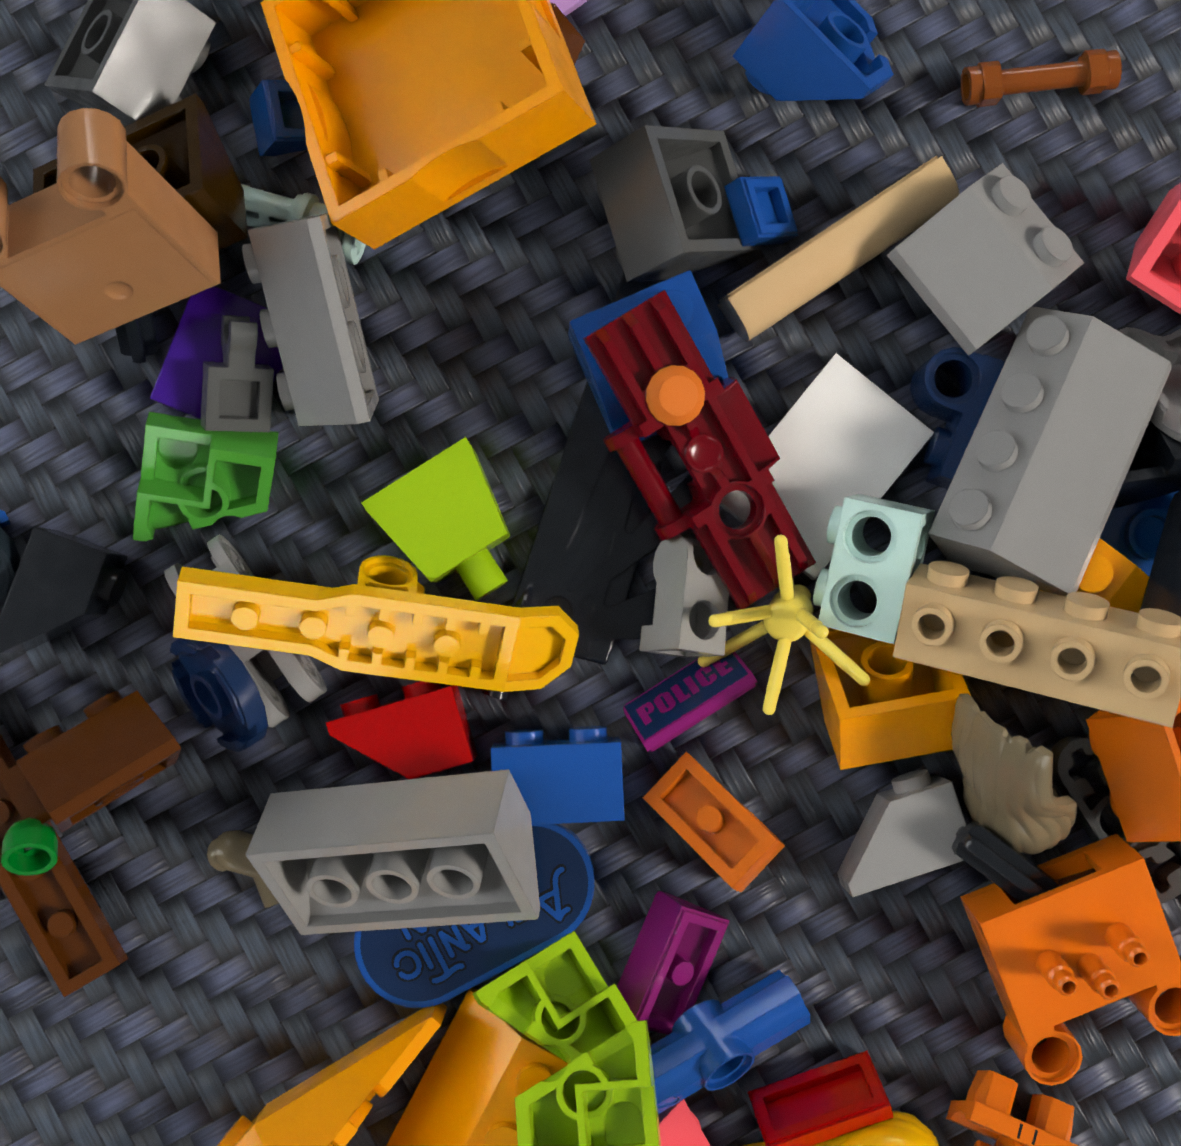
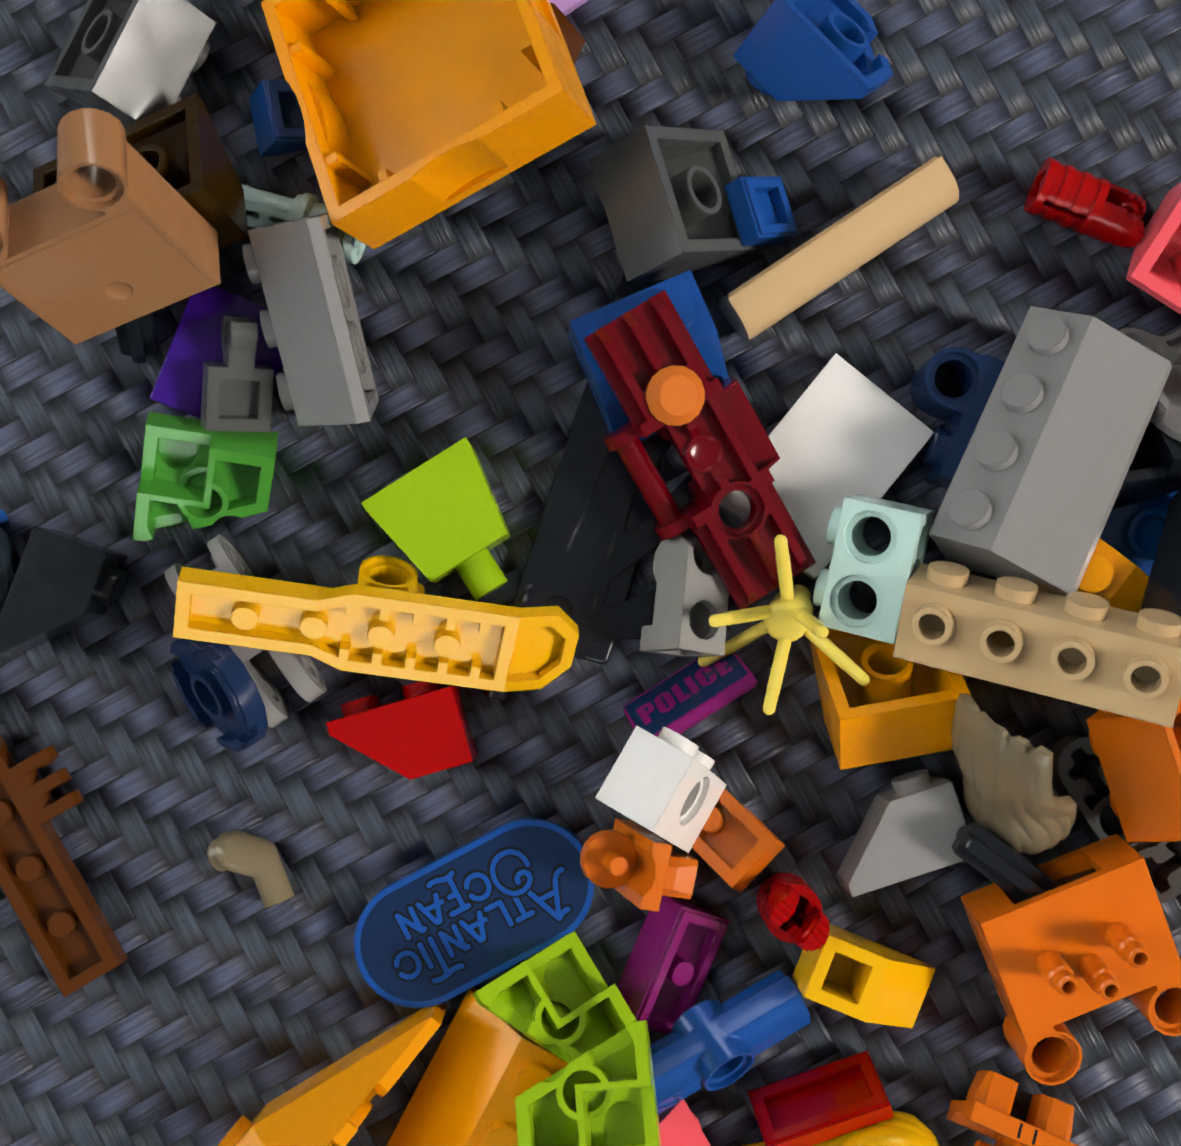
(29, 847): green hinge -> none
(97, 759): reddish brown slope -> none
(400, 854): light grey slope -> none
(565, 777): blue brick -> none
(637, 865): none -> orange hips
(663, 785): none -> white brick
(807, 928): none -> red hinge
(864, 979): none -> yellow slope
(985, 258): light grey slope -> none
(1086, 204): none -> red hinge
(1091, 73): dark orange bar -> none

